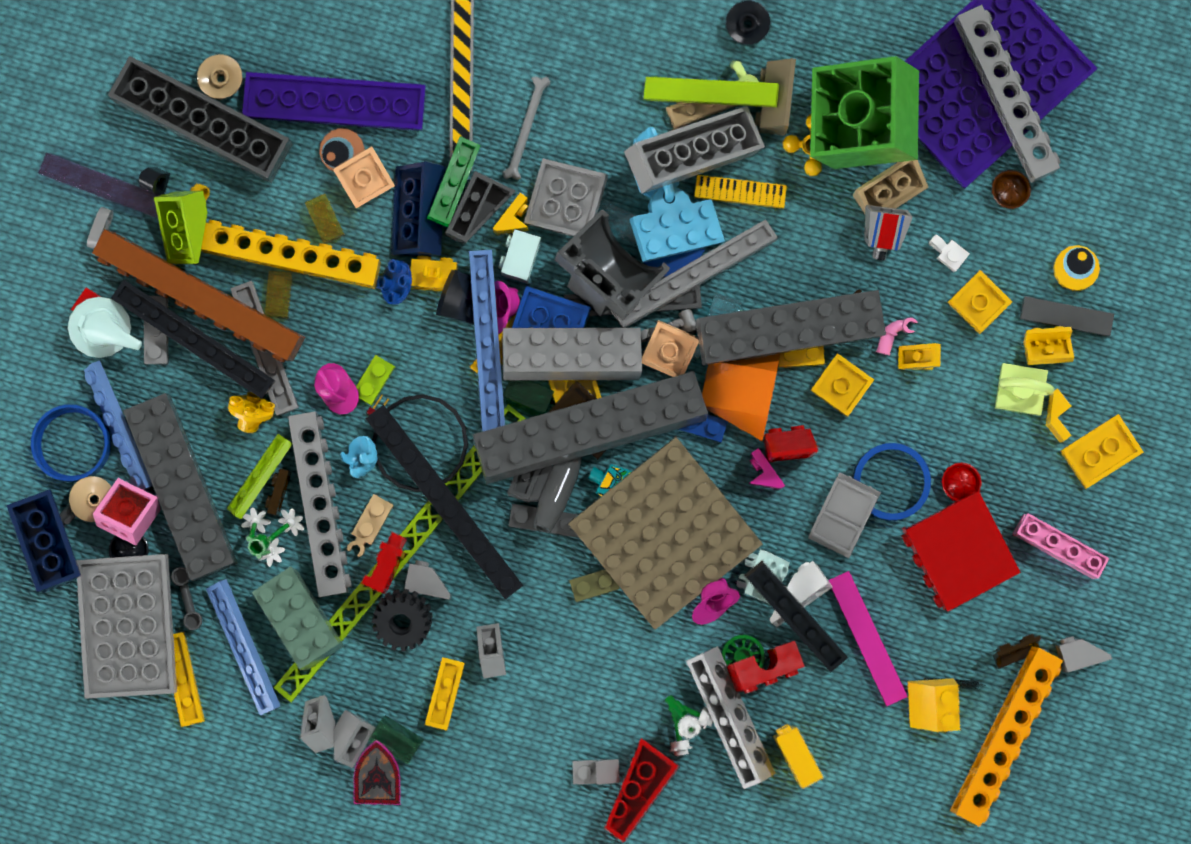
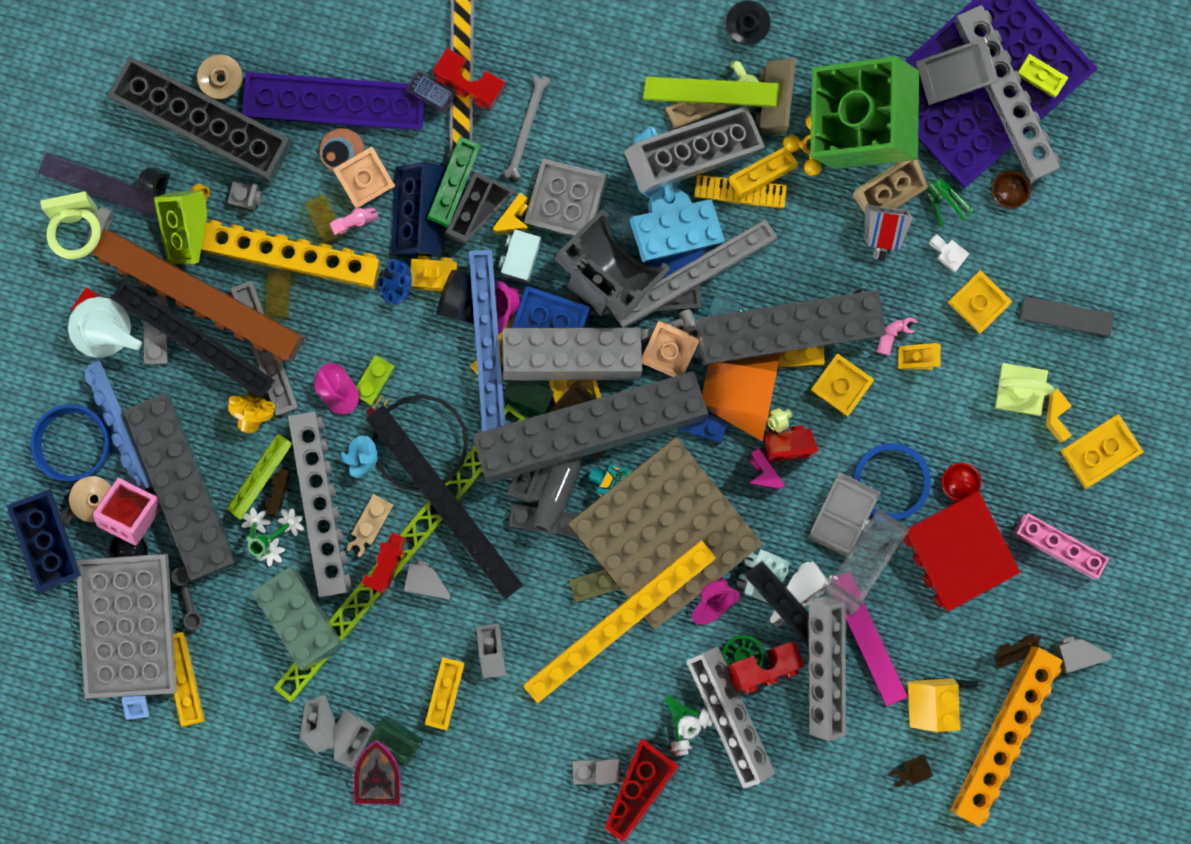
(70, 210): none -> yellowish green tile
(135, 706): none -> light blue plate
(243, 647): medium blue plate -> none
(245, 195): none -> light grey bracket
(357, 217): none -> bright pink piece
(407, 605): black tyre -> none
(431, 91): none -> tile
(484, 91): none -> red arch
(619, 621): none -> yellow plate
(763, 172): none -> yellow plate
(779, 419): none -> yellowish green plate
(797, 755): yellow brick -> none
(827, 668): none -> light grey brick
(865, 561): none -> clear windscreen
(914, 770): none -> dark brown plate
(941, 191): none -> green plant
(957, 71): none -> light grey piece
(1042, 76): none -> neon yellow plate
(1048, 345): yellow bracket -> none
(1076, 268): tile -> none

